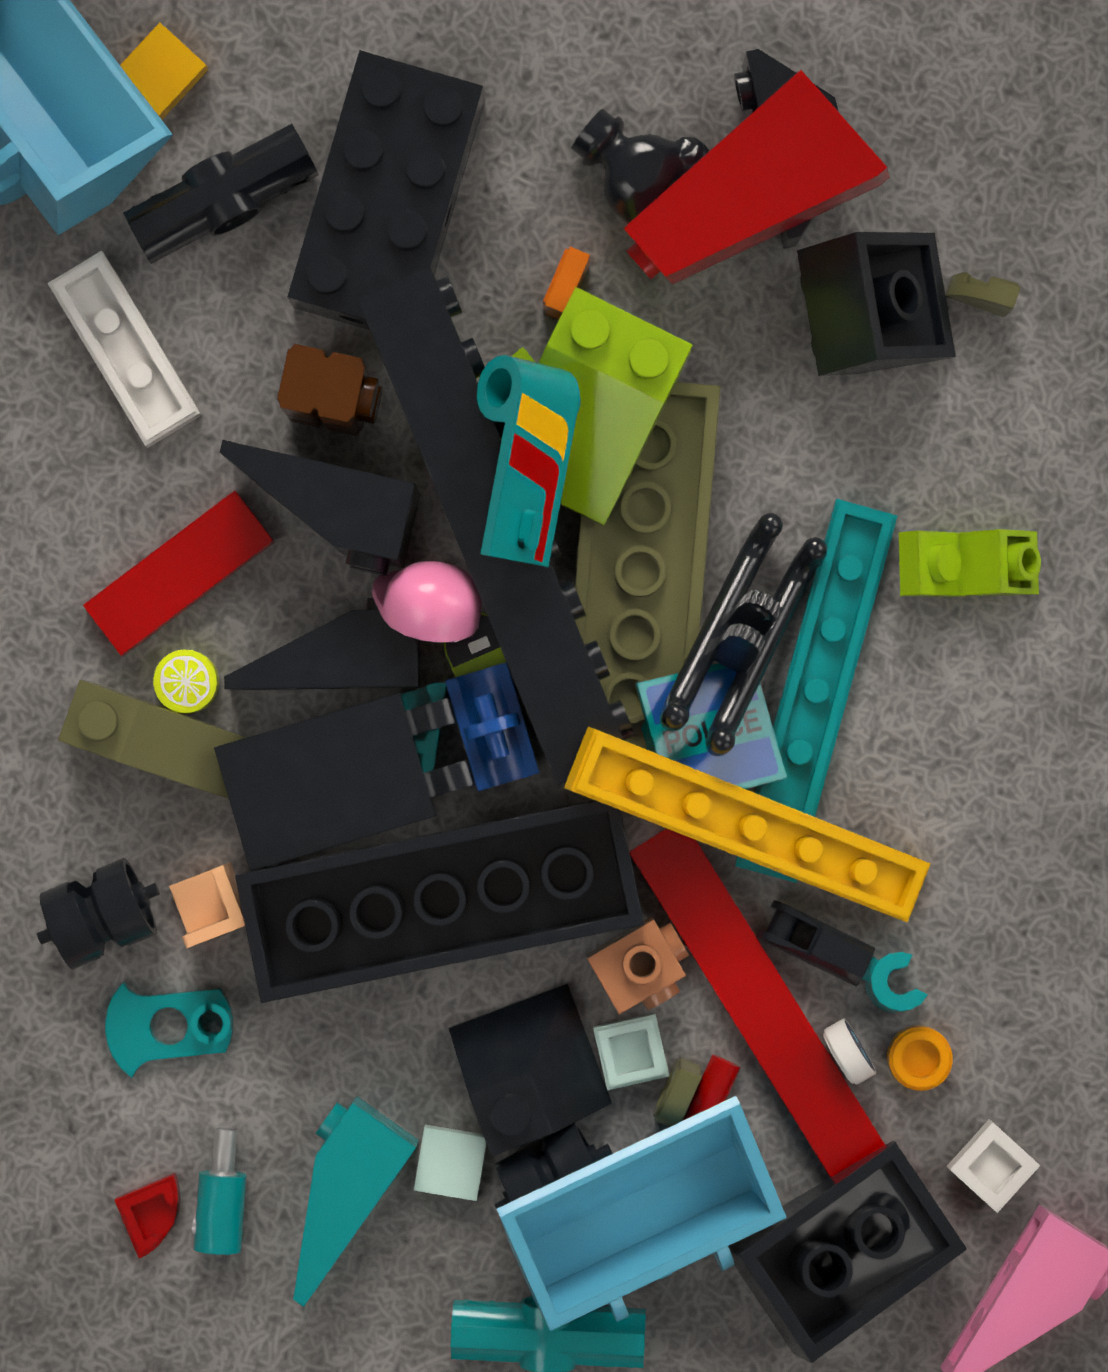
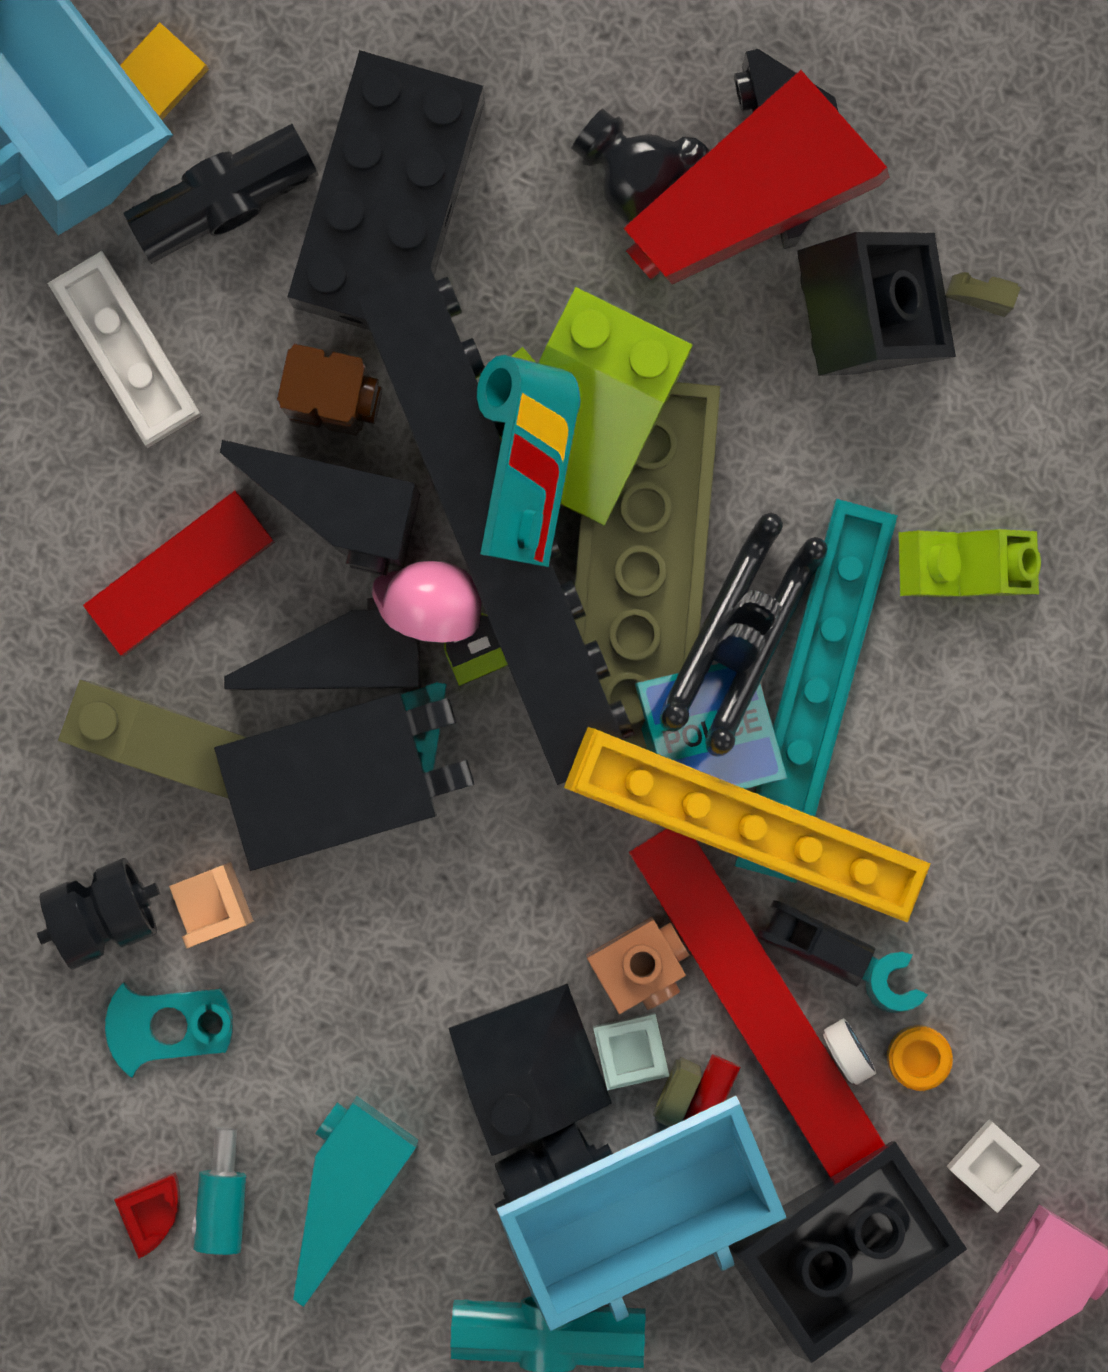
(186, 681): neon yellow tile -> none
(438, 899): black brick -> none
(450, 1162): light aqua tile -> none
(492, 726): blue hips -> none
(568, 275): orange tile -> none

